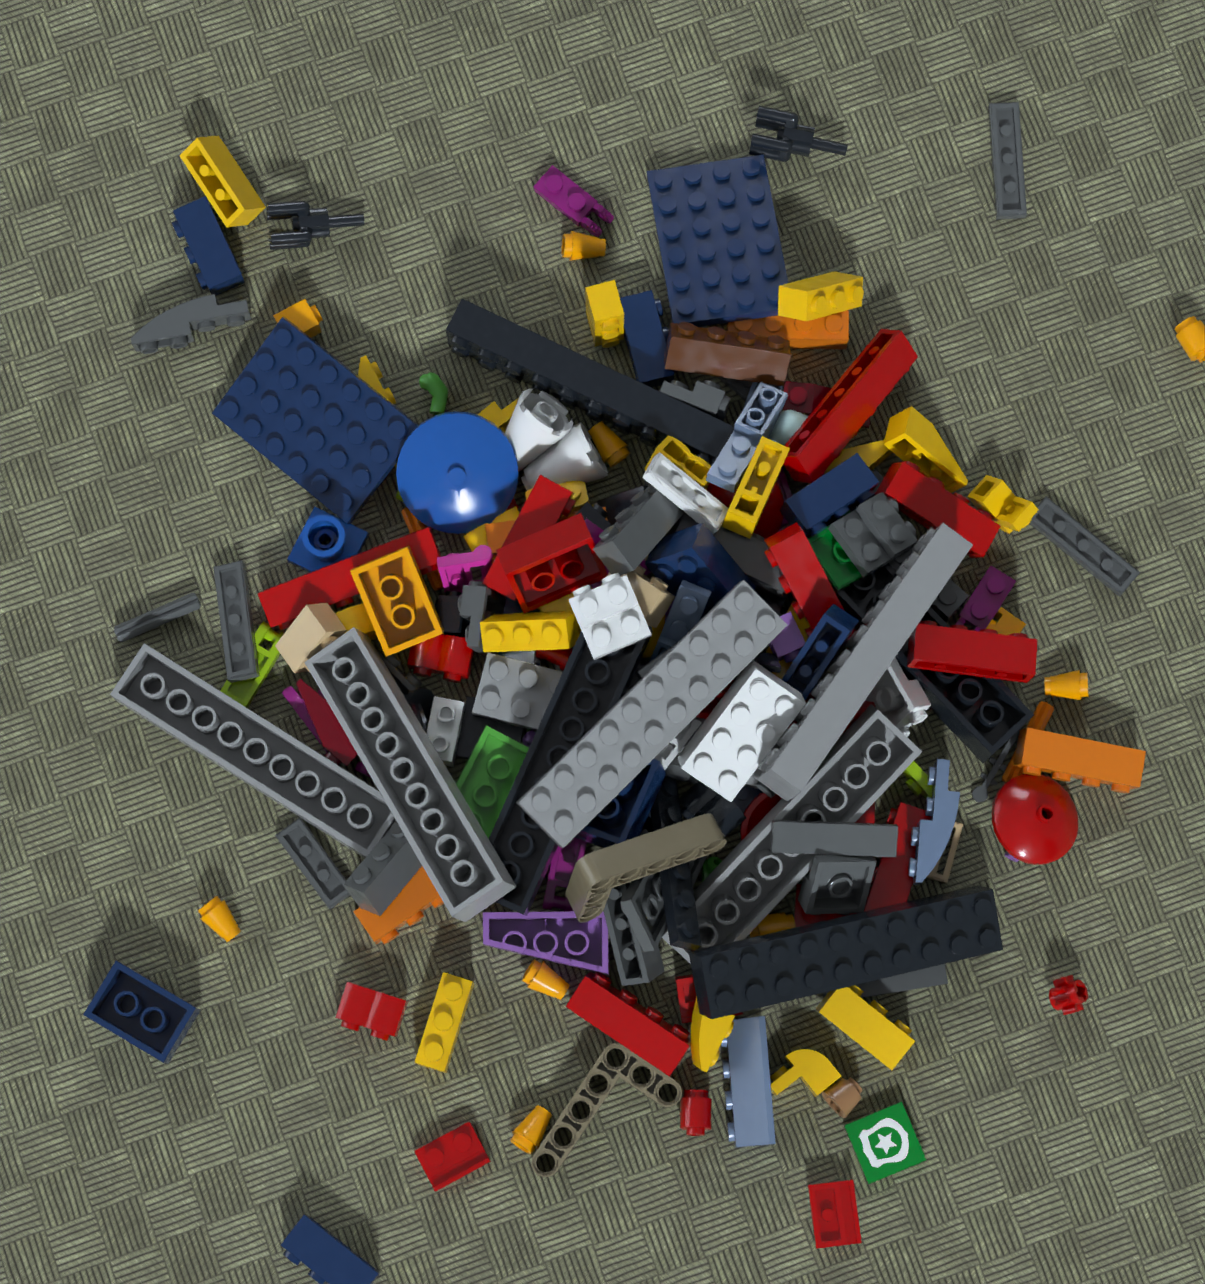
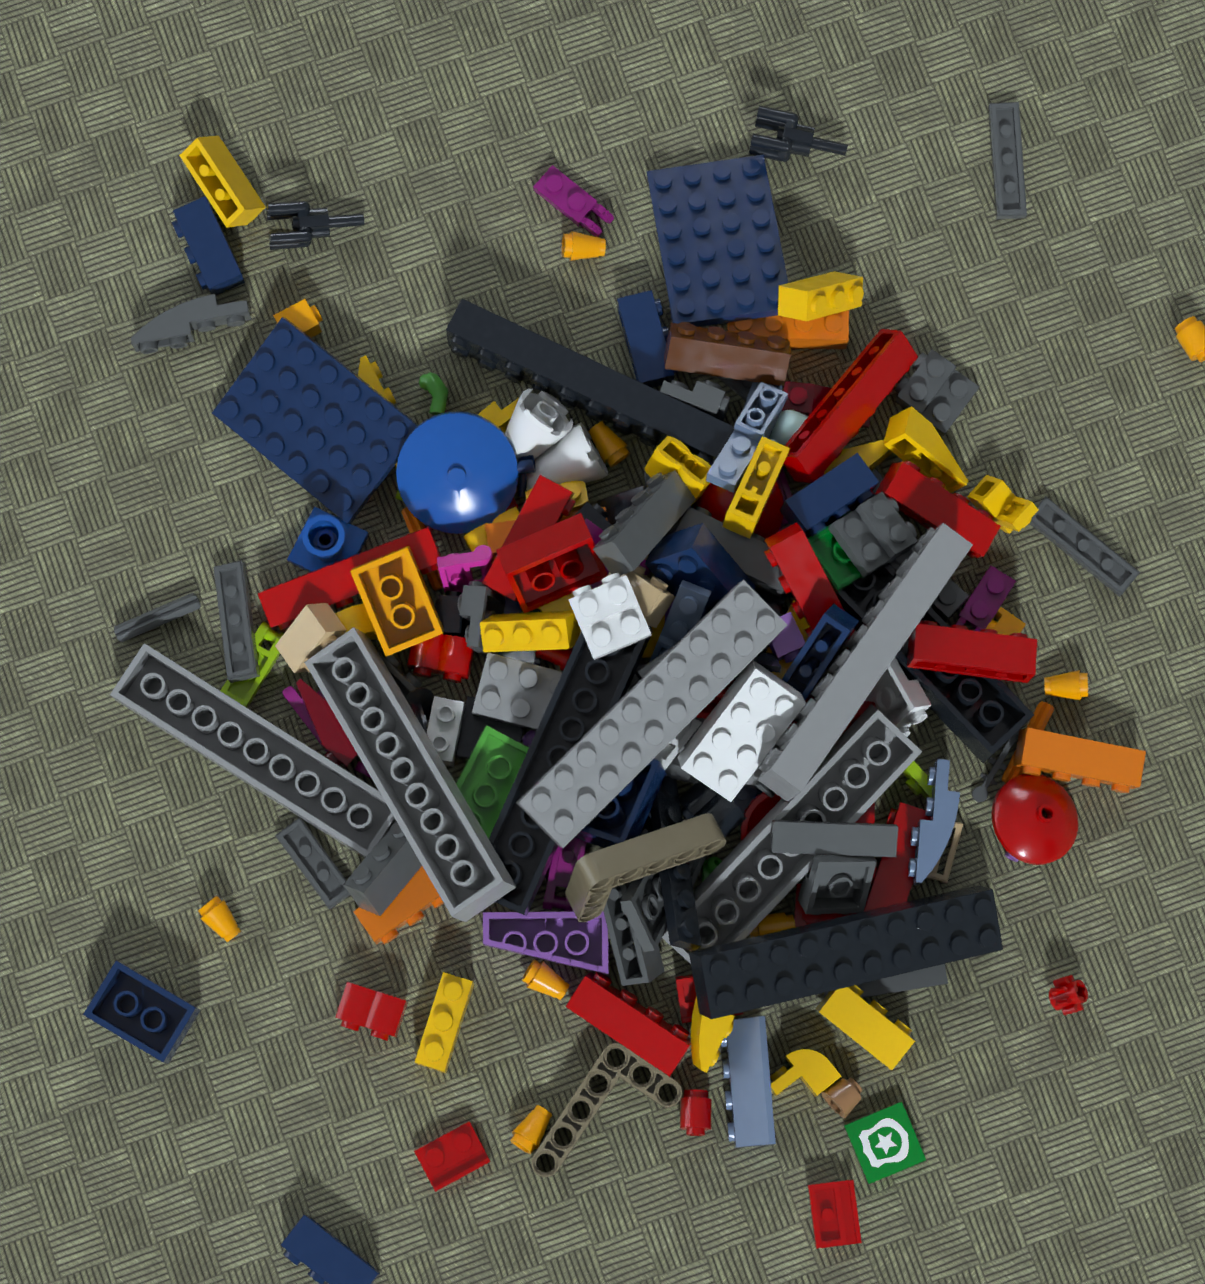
(525, 465): none -> dark blue hand
(605, 314): yellow brick -> none
(685, 492): white tile -> none
(936, 390): none -> dark grey plate

